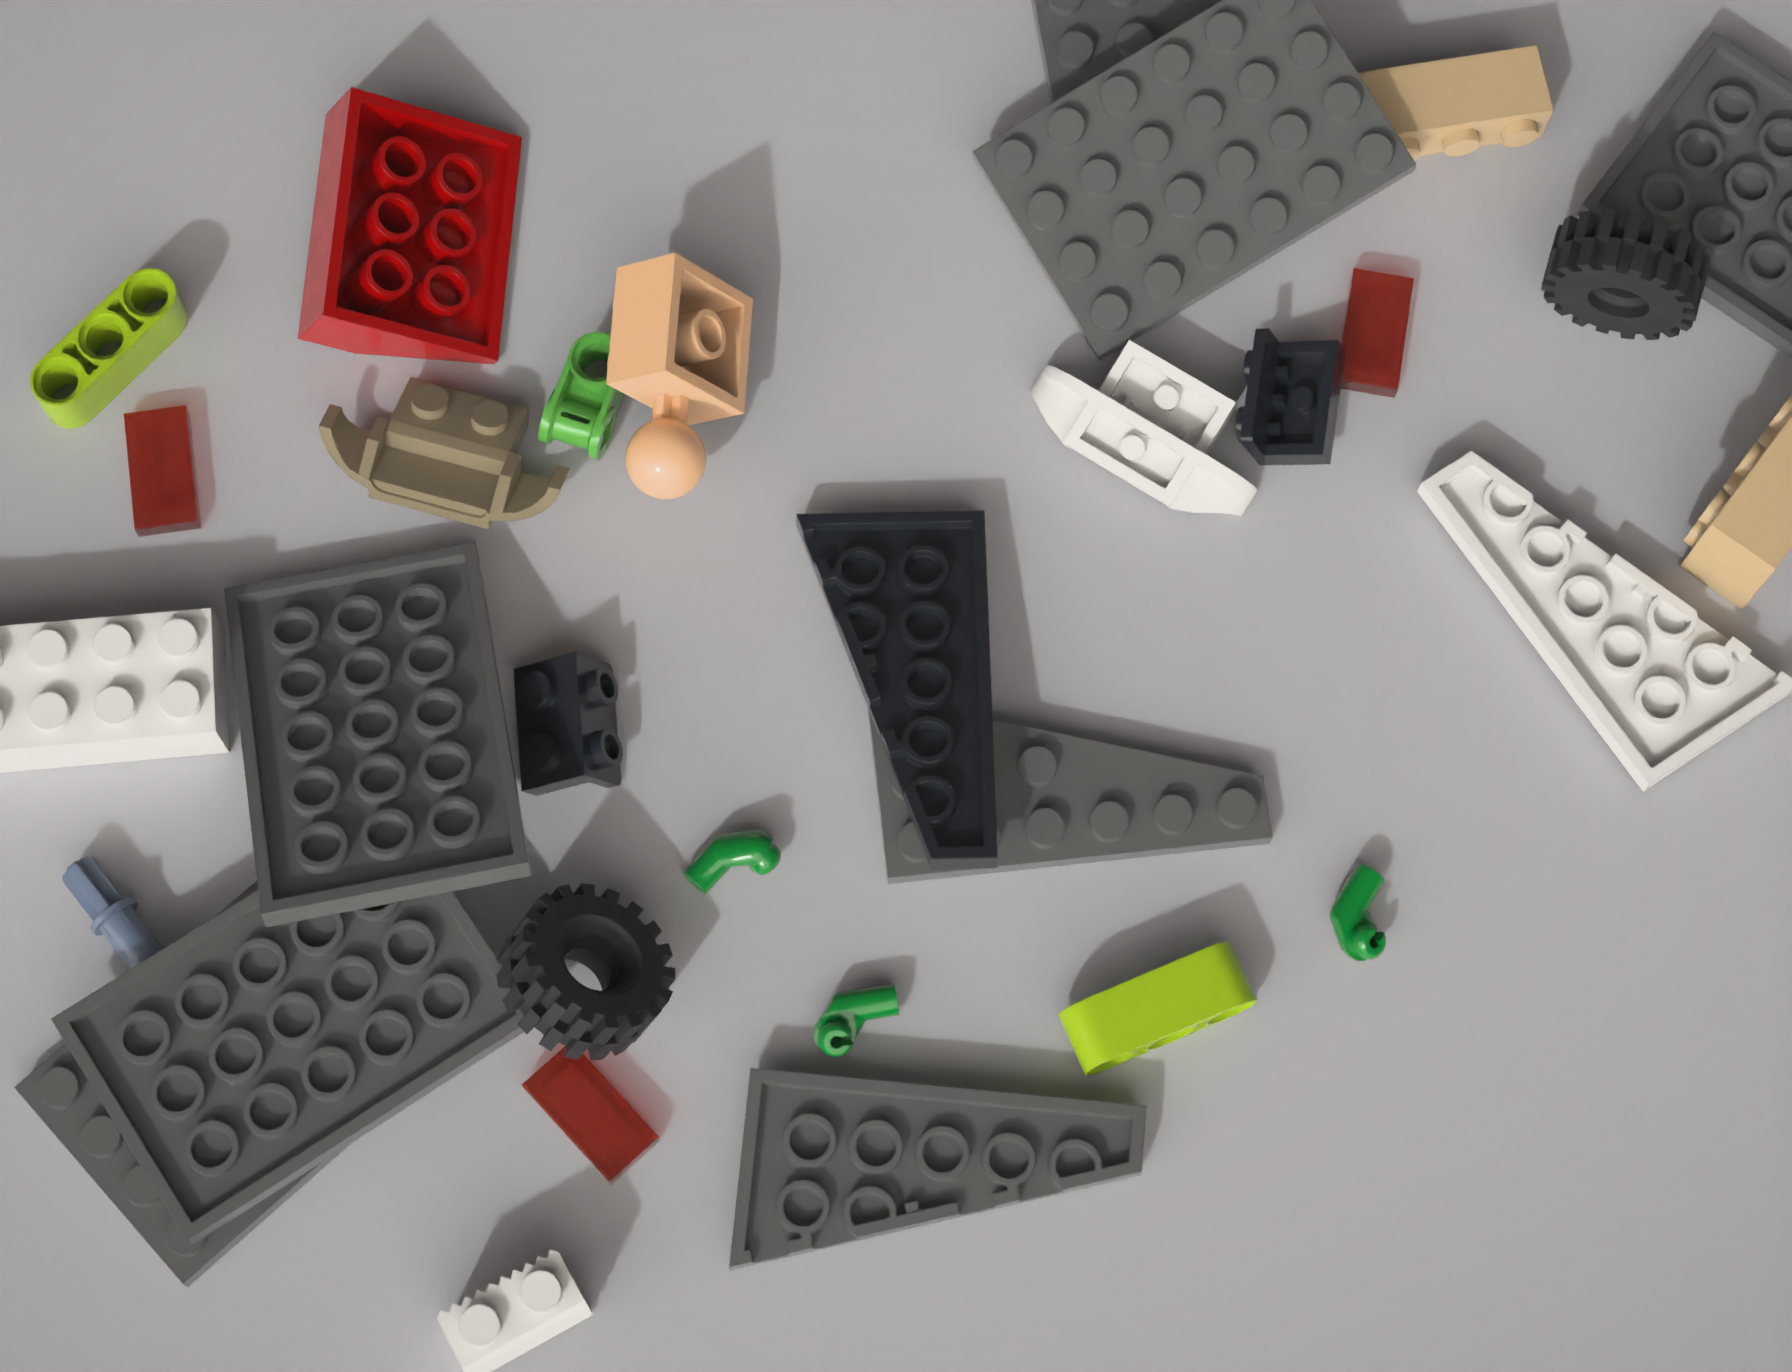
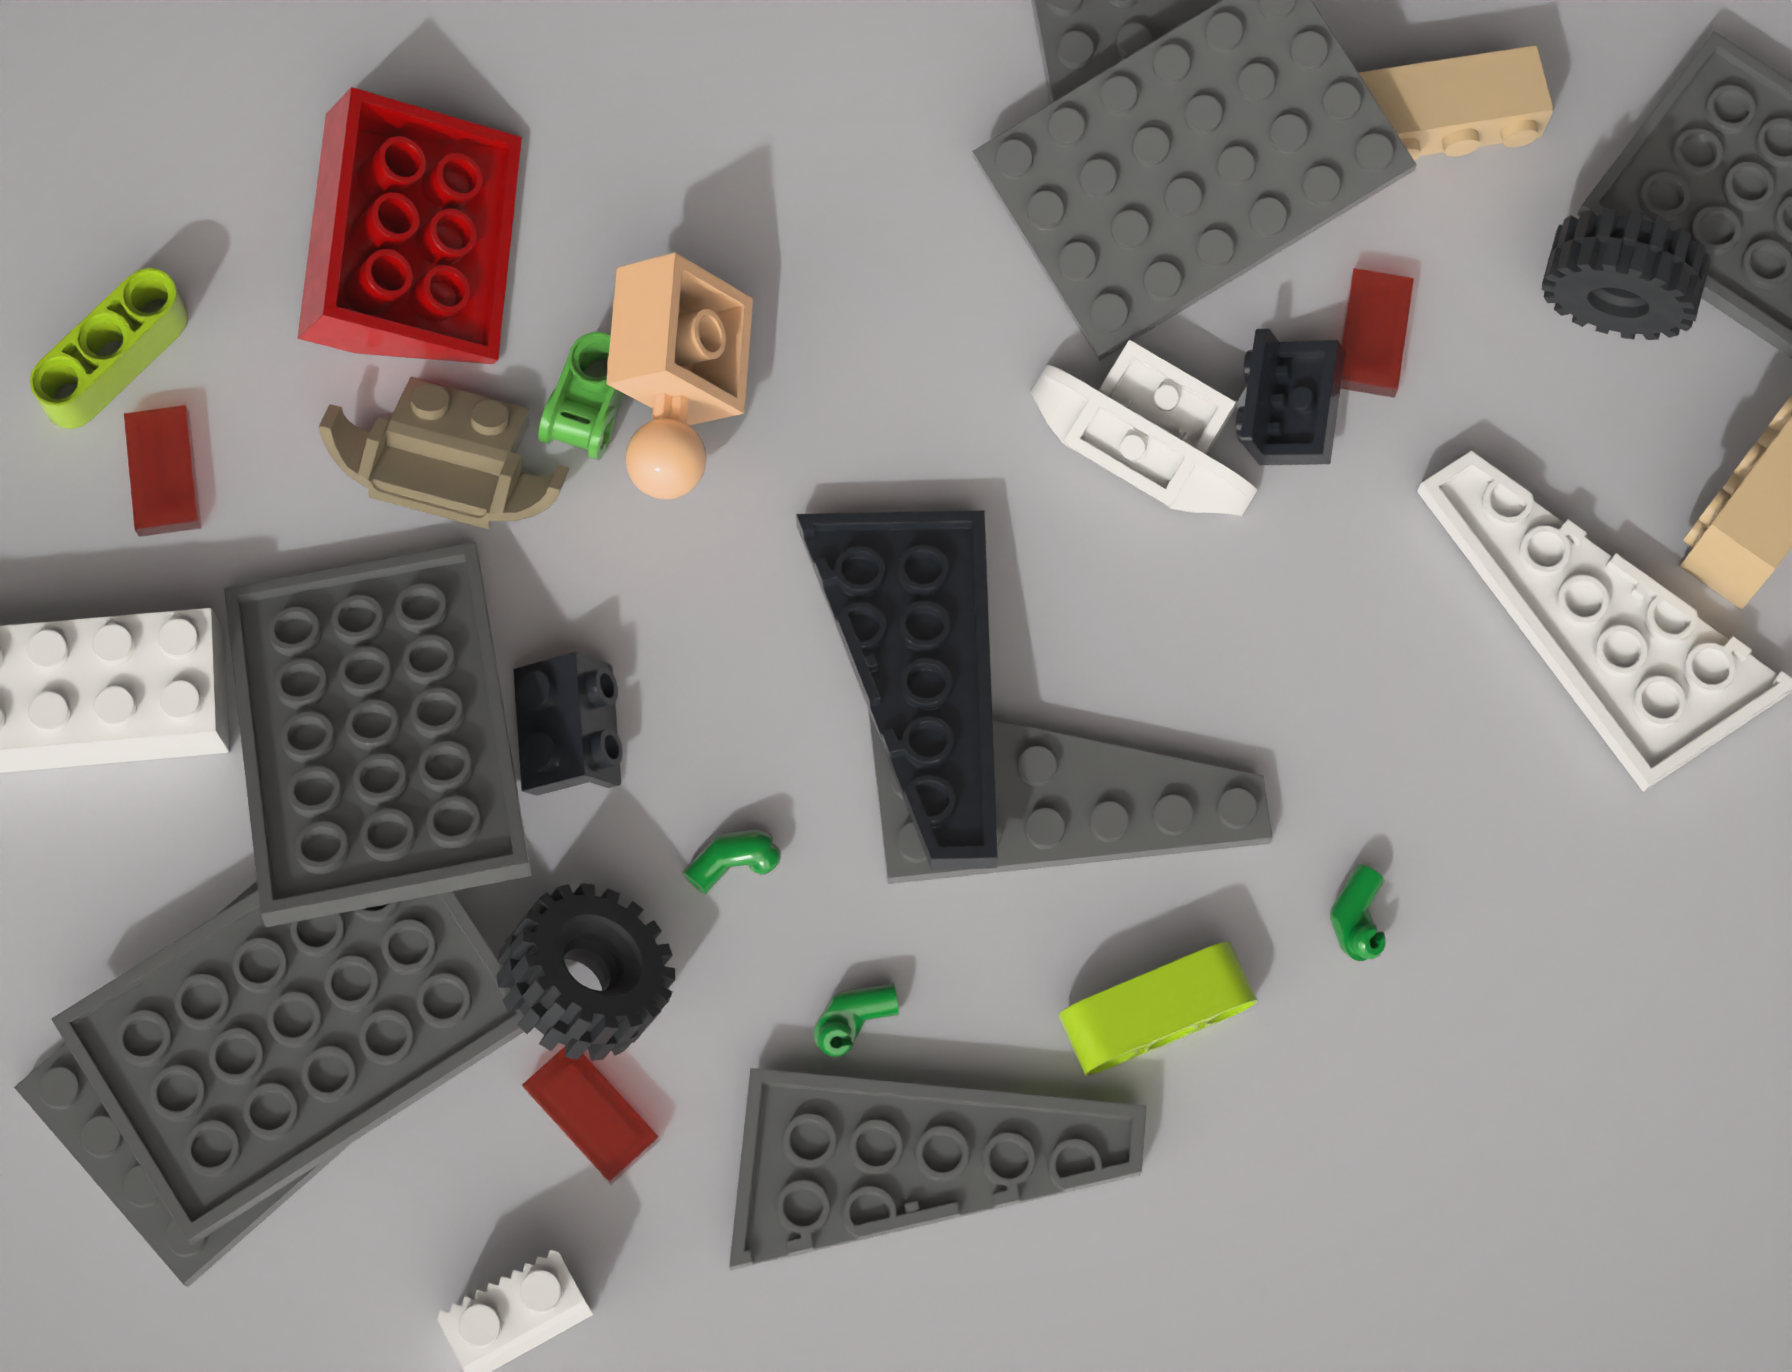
(111, 911): sand blue axle -> none

